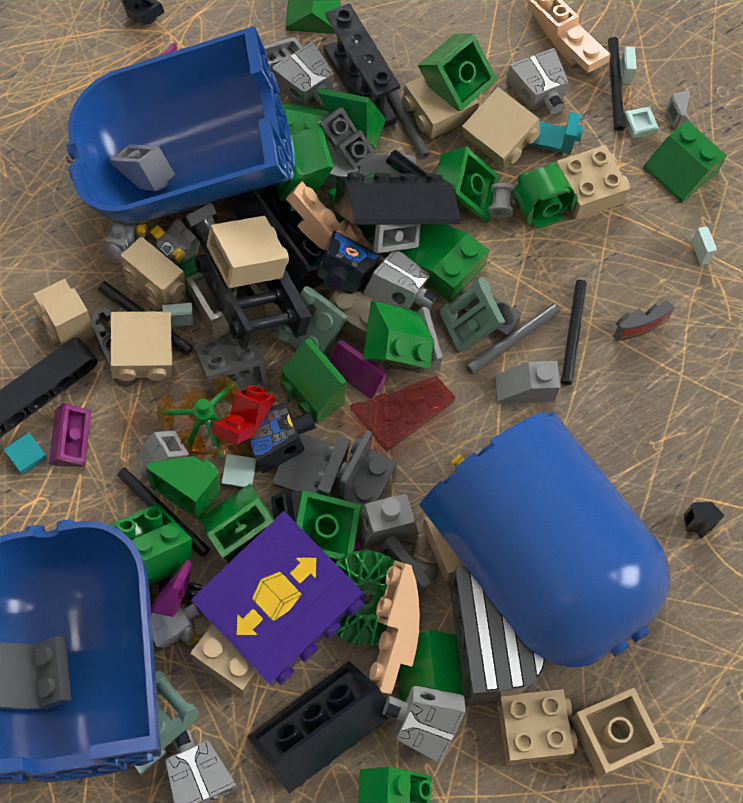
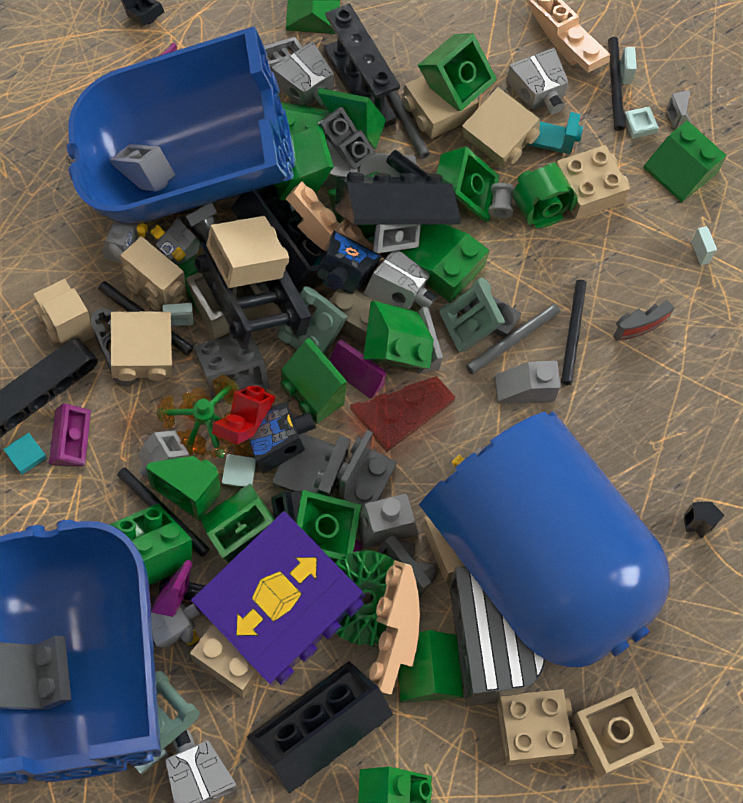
(427, 719): light grey torso -> none

